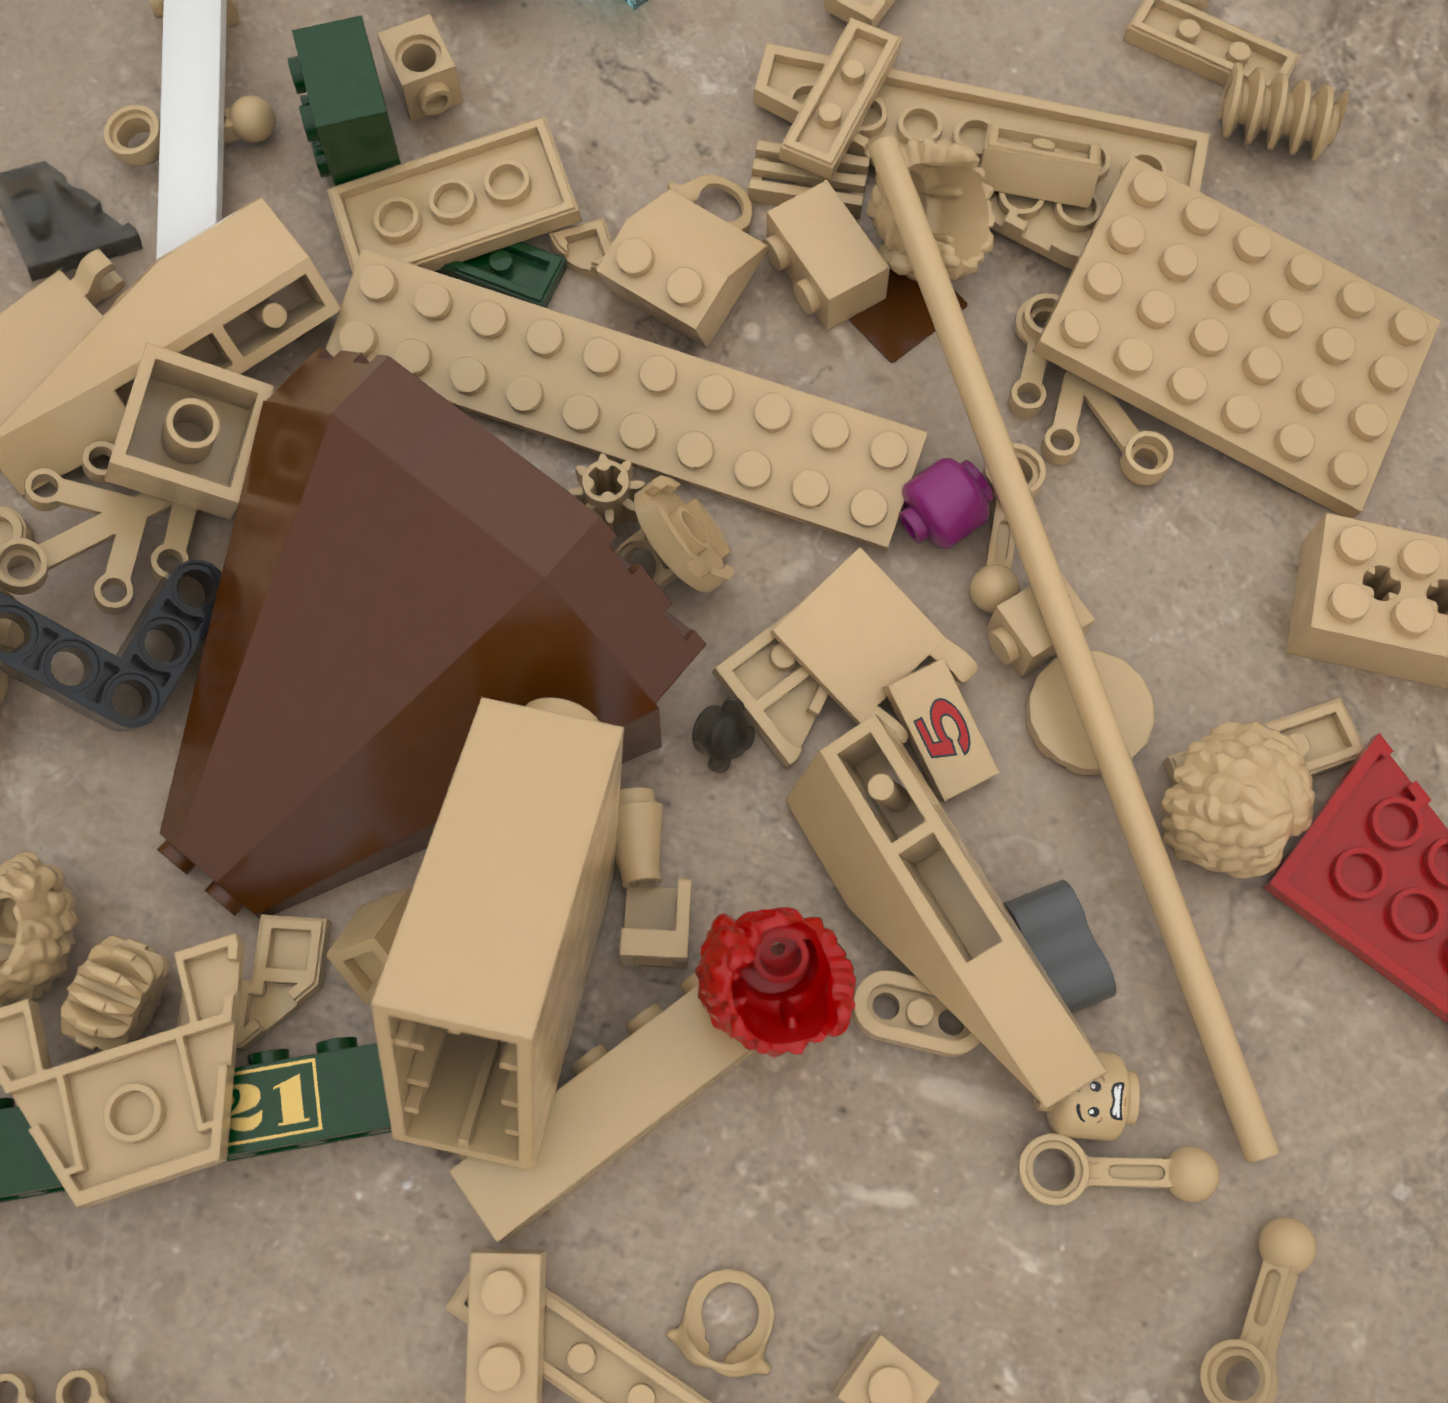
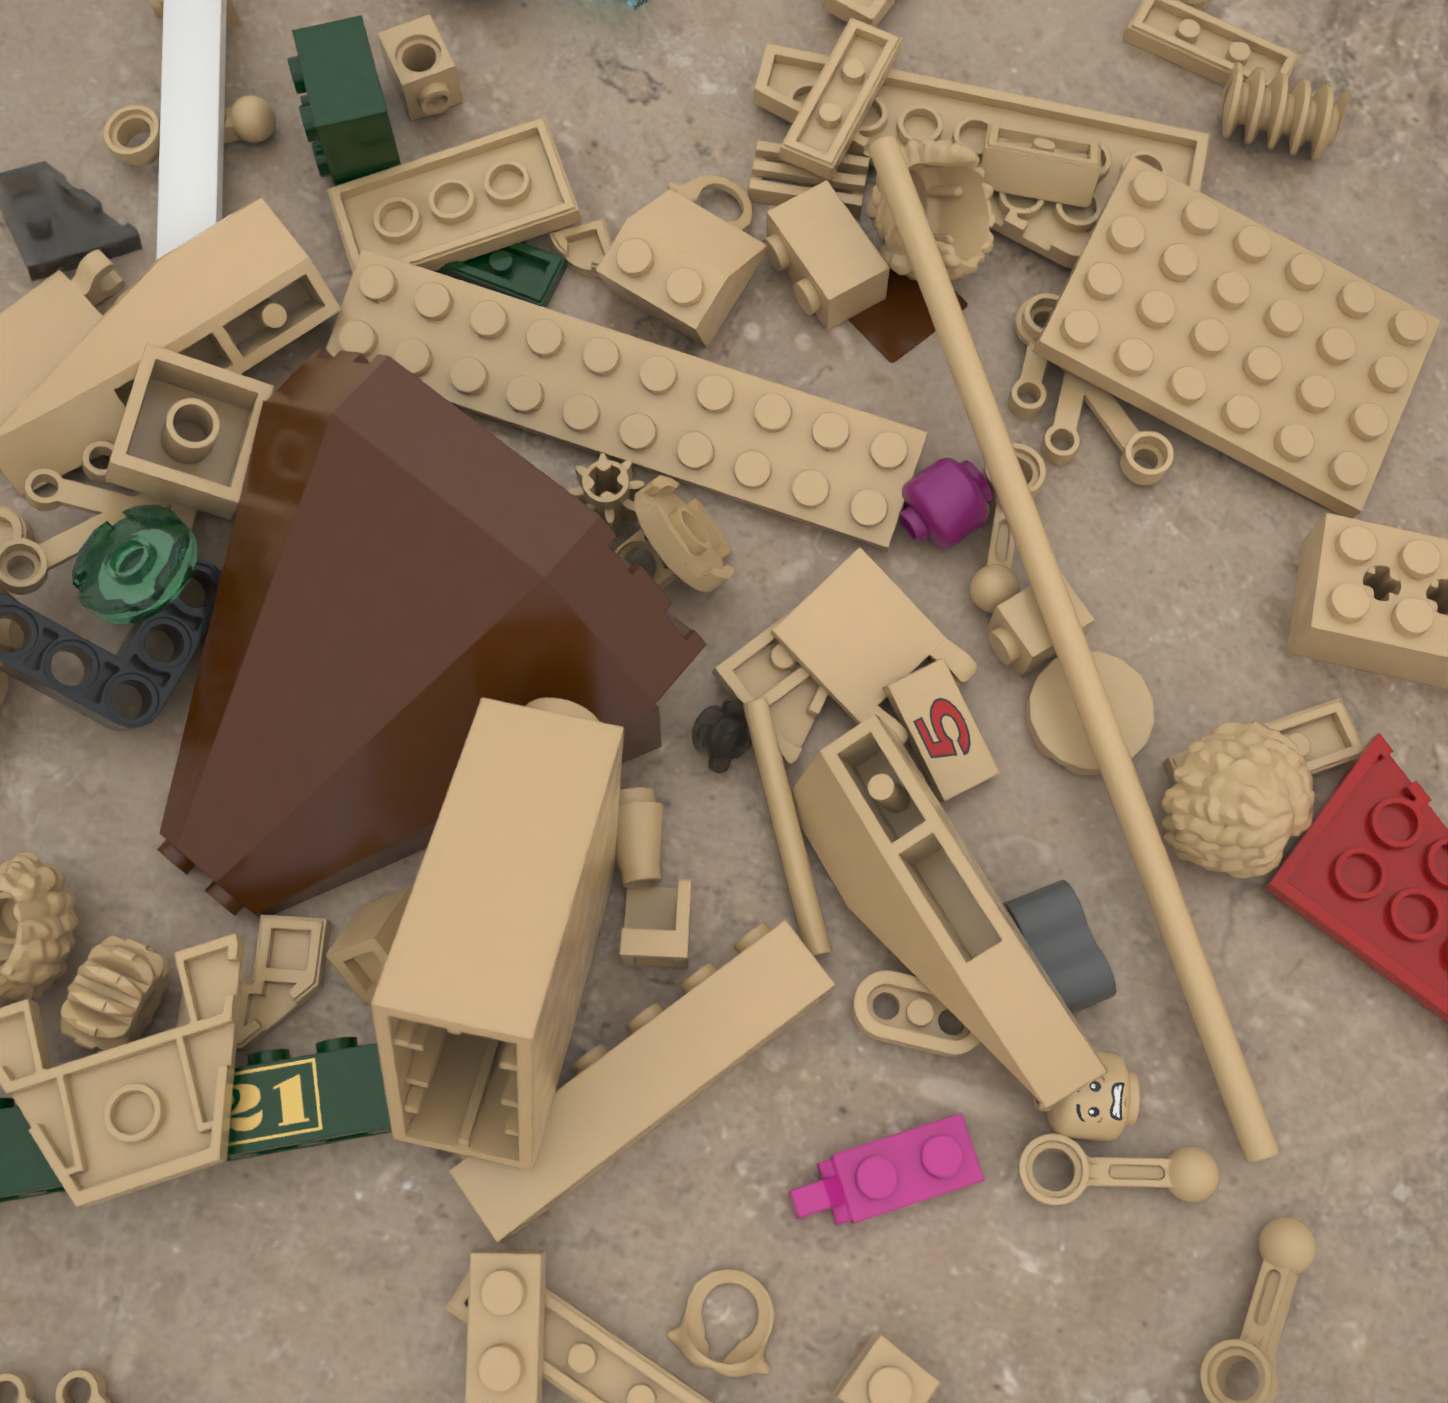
(135, 565): none -> clear green tile
(778, 993): red hair -> none
(786, 826): none -> tan bar
(892, 1173): none -> dark pink hinge

